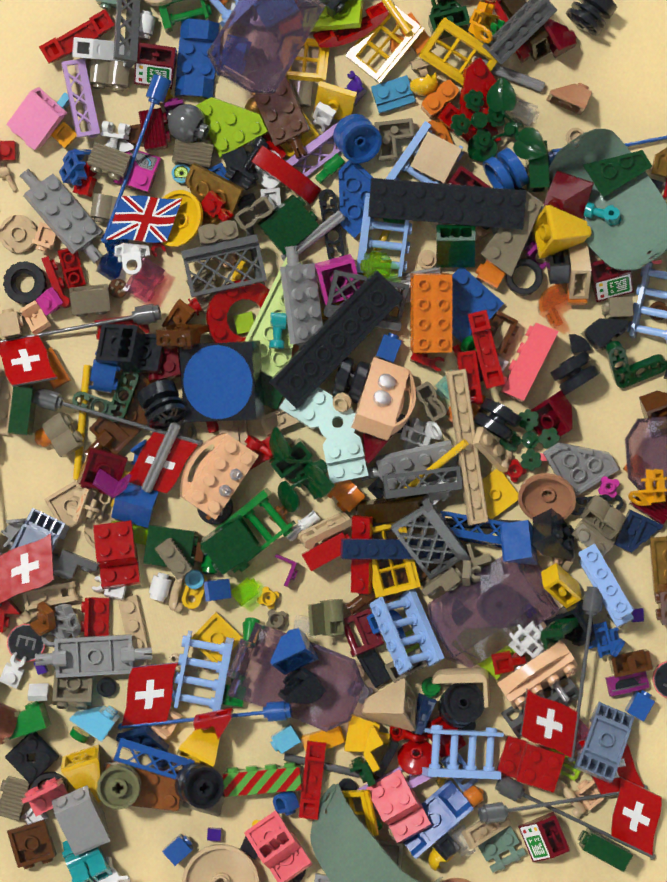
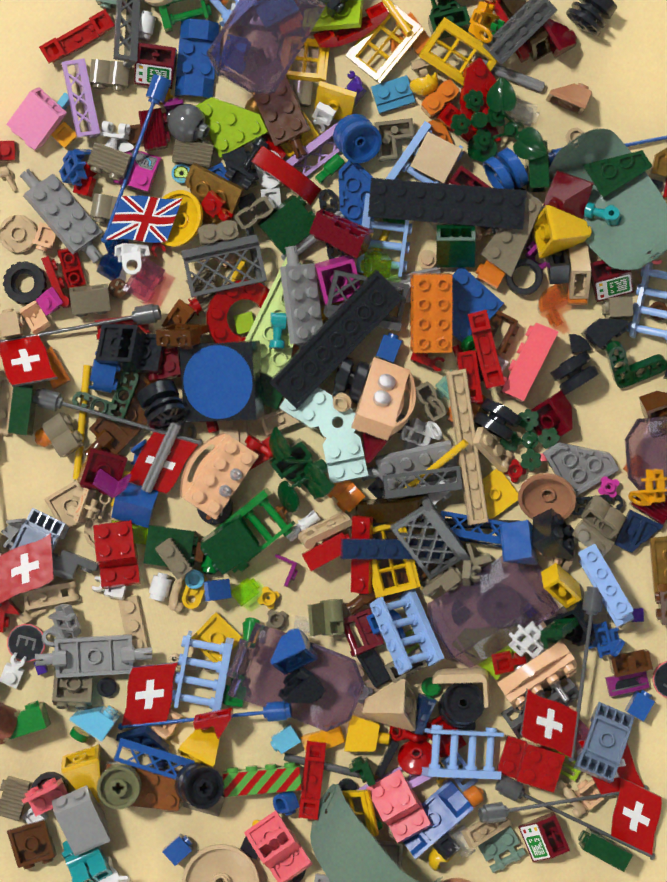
(32, 744): black brick -> none
(38, 692): white tile -> none
(45, 620): dark orange bracket -> none
(94, 49): white slope -> none
(96, 616): red bracket -> none
(214, 834): dark purple piece -> none
(341, 233): none -> dark red wedge
(373, 741): yellow slope -> none

